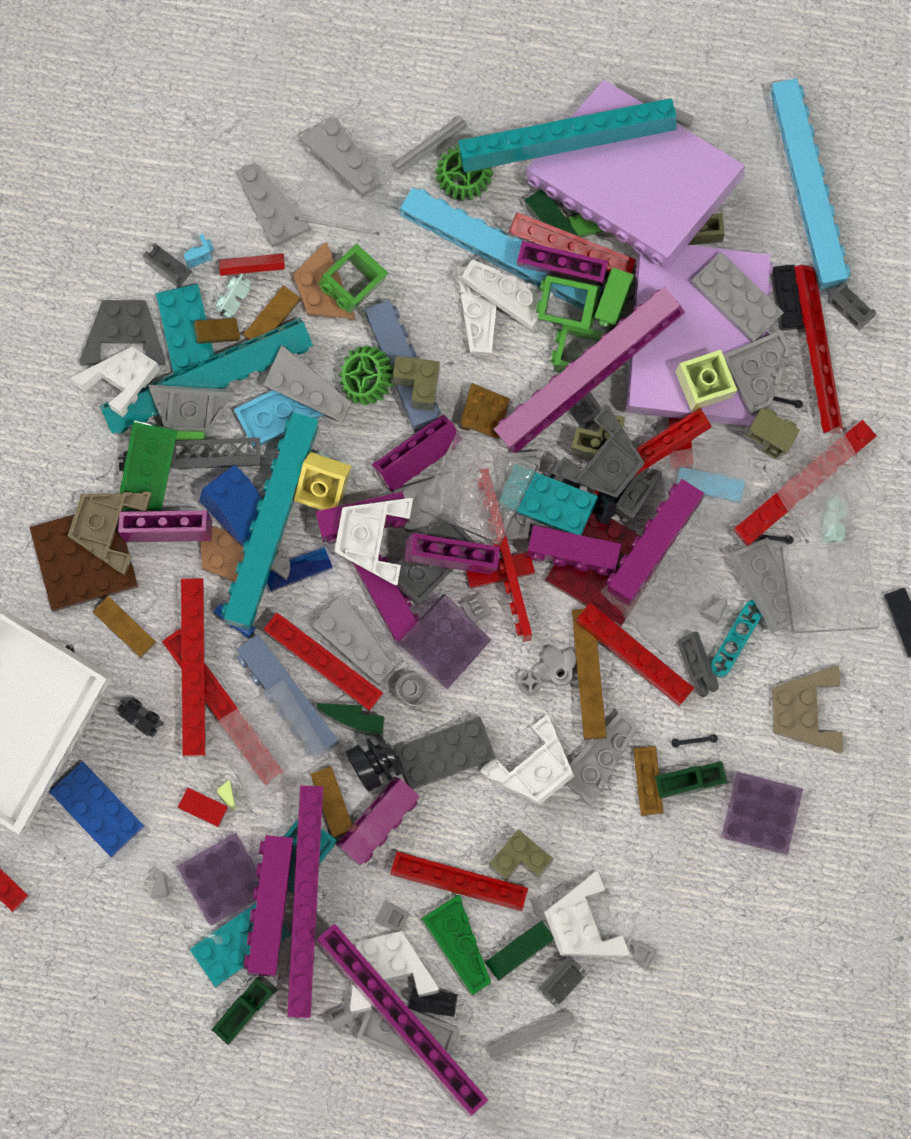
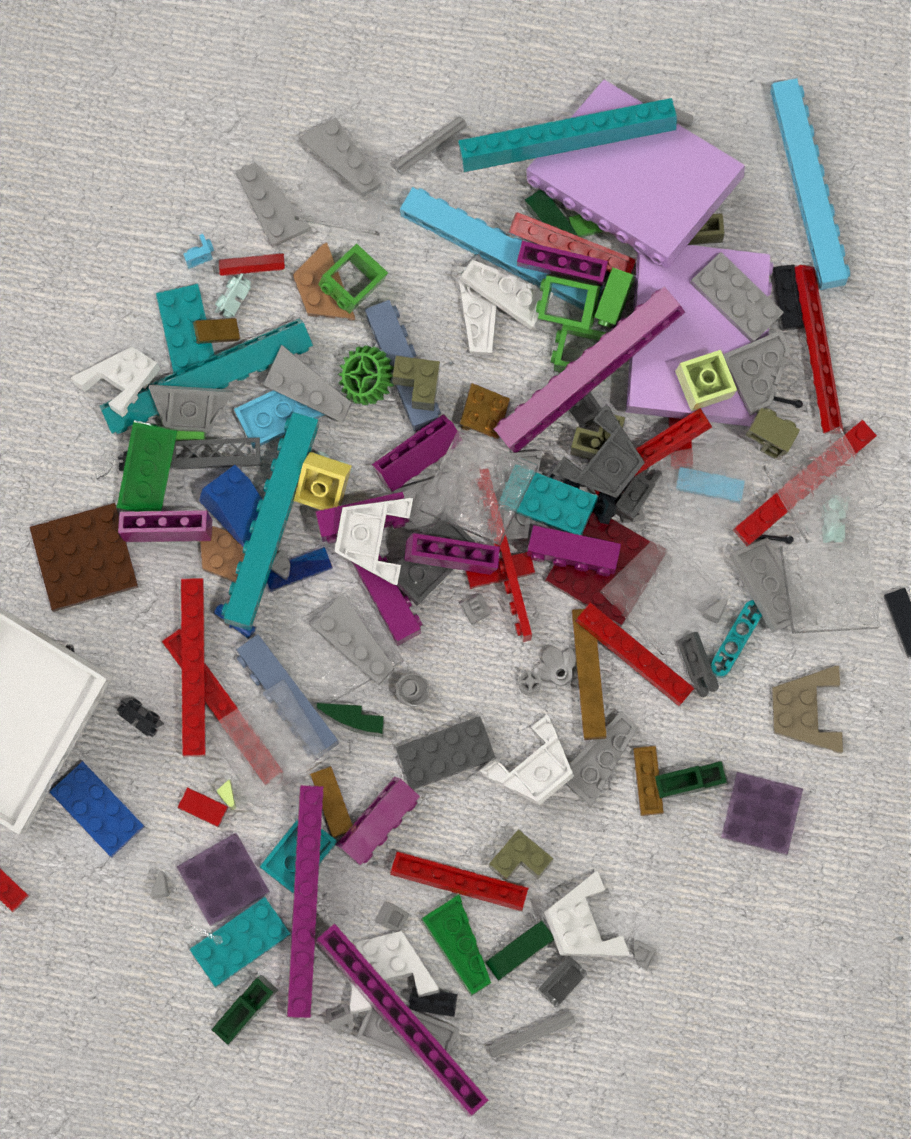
(97, 523): dark tan wing -> none
(122, 323): dark grey wing -> none
(124, 627): pearl gold tile -> none
(167, 265): dark grey hinge -> none
(270, 906): magenta brick -> none
(274, 313): pearl gold tile -> none
(323, 662): red plate -> none
(373, 762): black wheel -> none
(445, 178): bright green gear -> none
(445, 641): clear purple plate -> none
(655, 542): magenta brick -> none
(676, 742): black hinge -> none
(851, 306): dark grey hinge -> none

